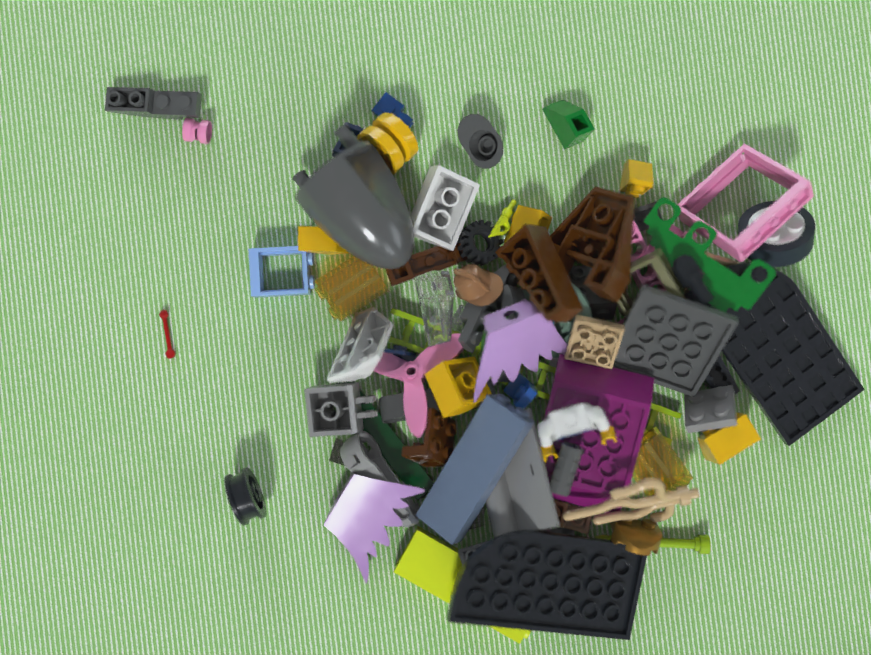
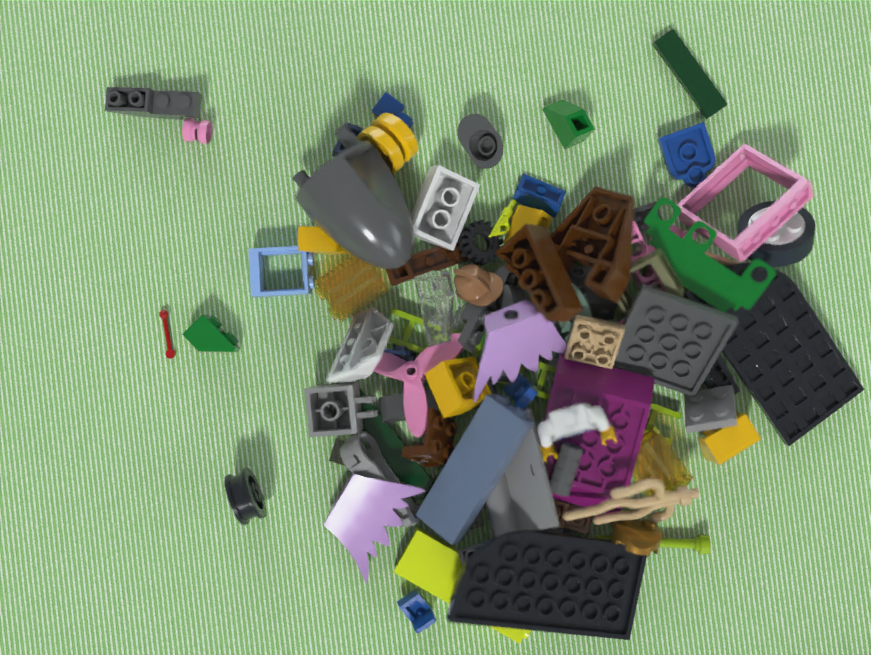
(209, 337): none -> green slope
(417, 610): none -> blue bracket
(539, 195): none -> blue slope
(636, 178): yellow slope -> none
(688, 154): none -> blue plate
(689, 74): none -> dark green tile
(691, 276): black arm -> none

